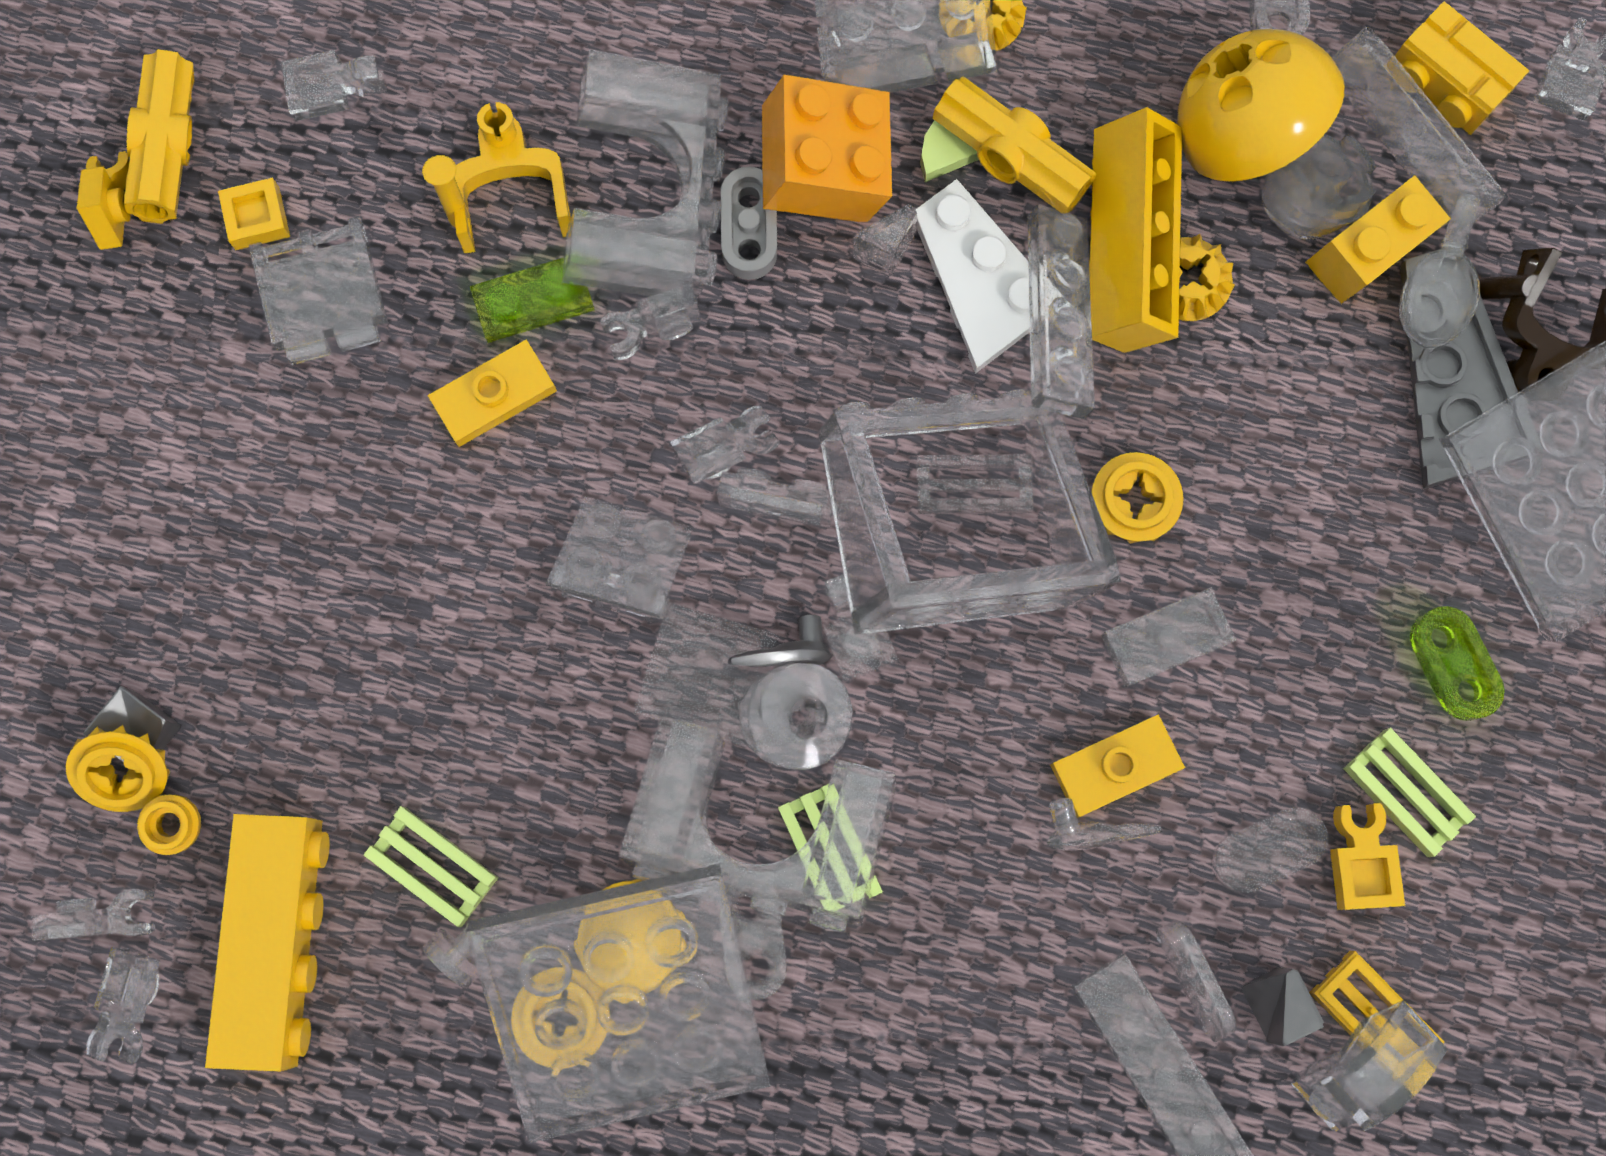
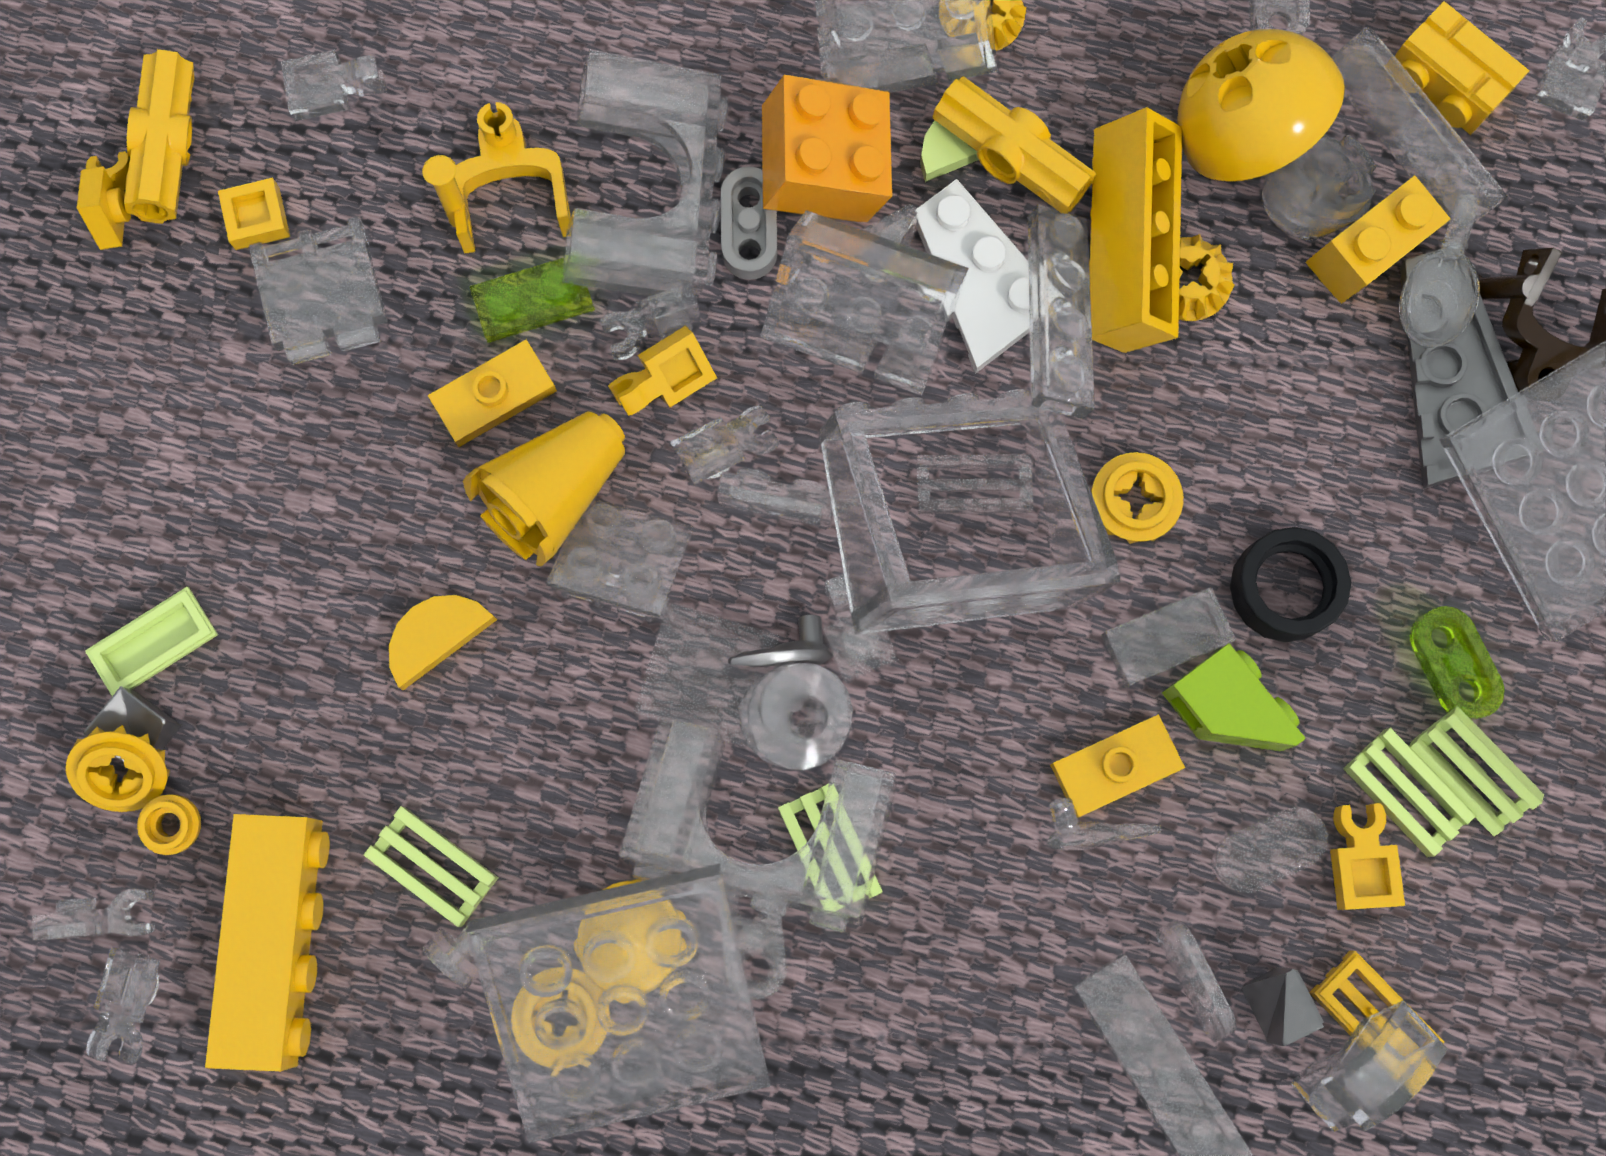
(151, 642): none -> yellowish green tile
(432, 634): none -> yellow tile
(547, 483): none -> yellow cone
(672, 370): none -> yellow plate
(862, 293): none -> clear piece
(1230, 705): none -> lime slope
(1326, 560): none -> black tyre
(1510, 810): none -> yellowish green tile

